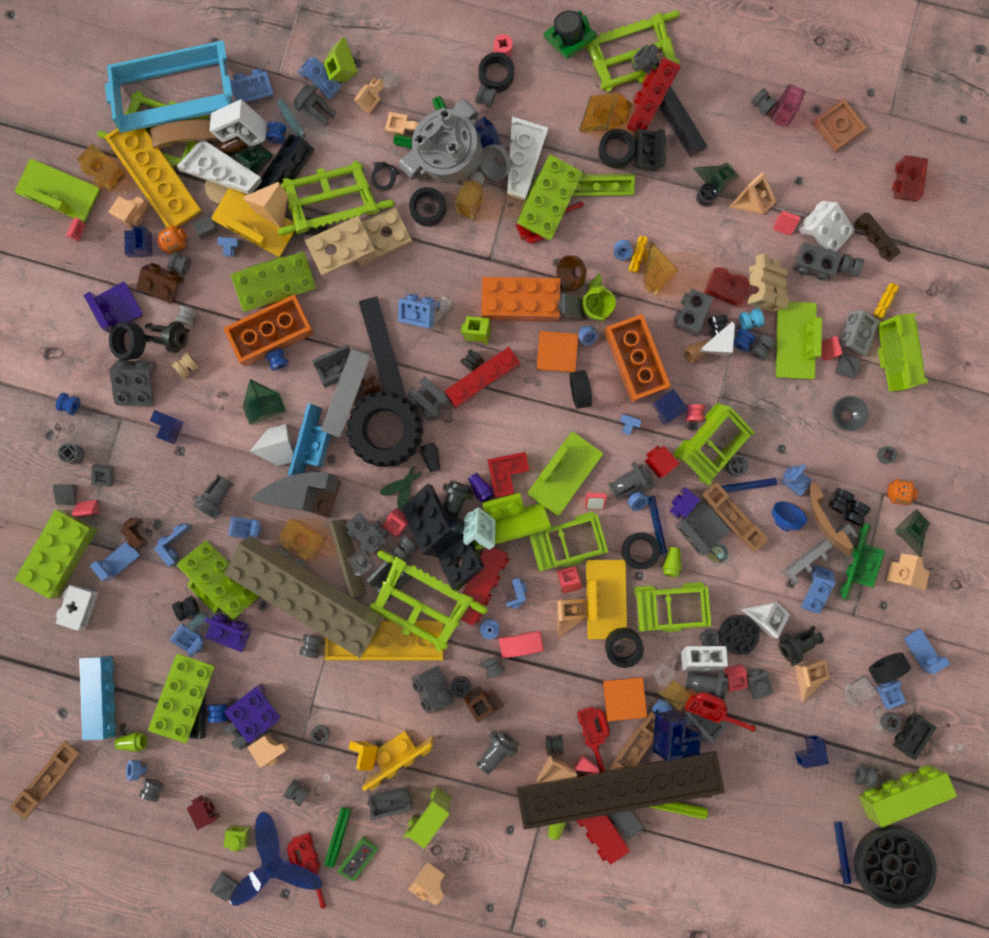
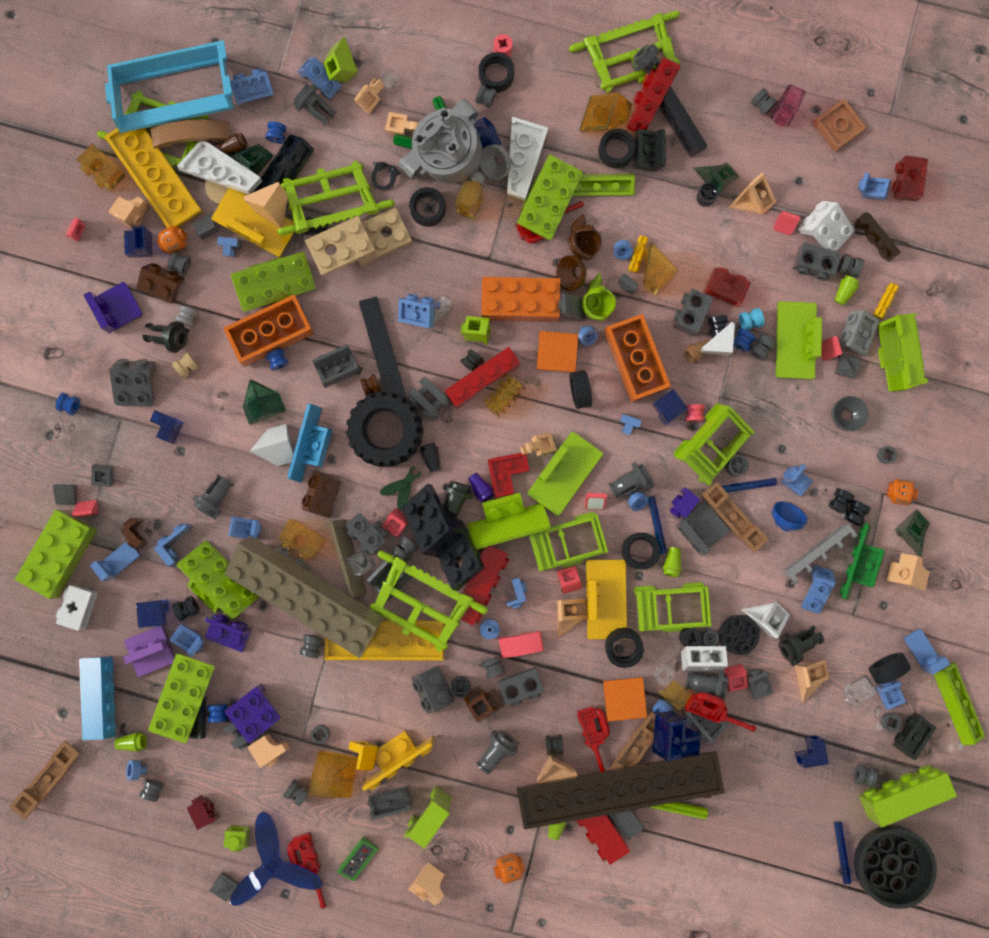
(57, 190): lime bracket -> none
(76, 454): dark grey wheel -> none
(137, 338): black tyre -> none
(149, 651): none -> medium lavender bracket
(152, 613): none -> clear blue piece
(197, 622): clear light blue tile -> none
(238, 121): white brick -> none
(290, 118): clear light blue tile -> none
(296, 490): dark grey slope -> none
(333, 775): none -> clear yellow slope
(337, 837): green axle -> none
(345, 392): light grey slope -> none
(480, 527): light aqua bracket -> none
(503, 395): none -> clear yellow piece
(509, 868): none -> orange head
(519, 680): none -> dark grey brick
(542, 444): none -> light nougat plate
(568, 30): piece -> none
(584, 239): none -> reddish brown hair
(585, 765): coral slope -> none
(627, 284): none -> dark grey tile
(661, 461): red brick -> none
(686, 636): none -> black wheel
(718, 553): clear light blue tile -> none
(771, 281): tan hips -> none
(839, 539): medium nougat slope -> none
(846, 289): none -> lime cone
(874, 187): none -> medium blue bracket
(959, 705): none -> lime slope

